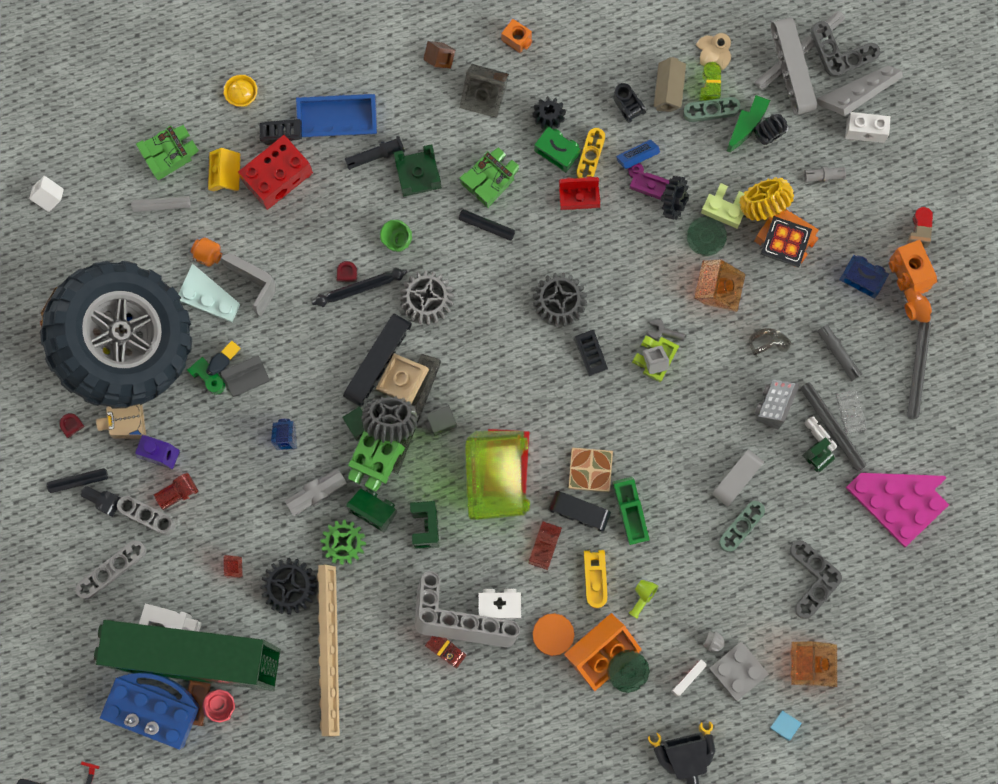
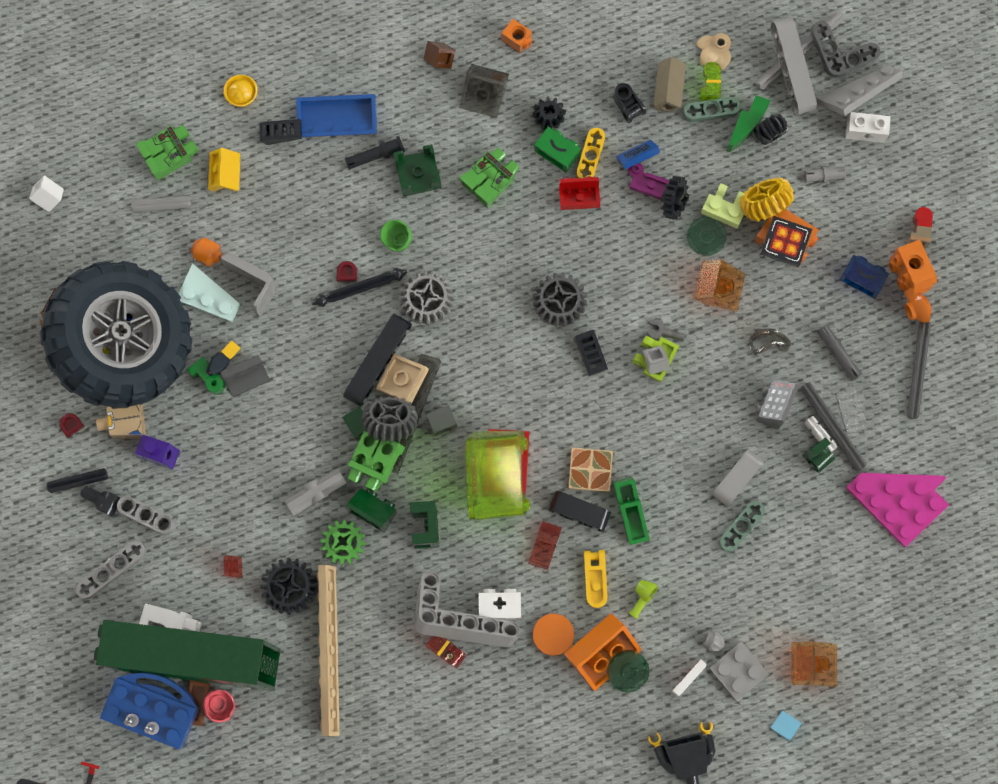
(179, 490): clear red piece -> none
(275, 172): red piece -> none
(284, 435): clear blue slope -> none
(486, 224): black axle -> none
(821, 583): dark grey beam -> none

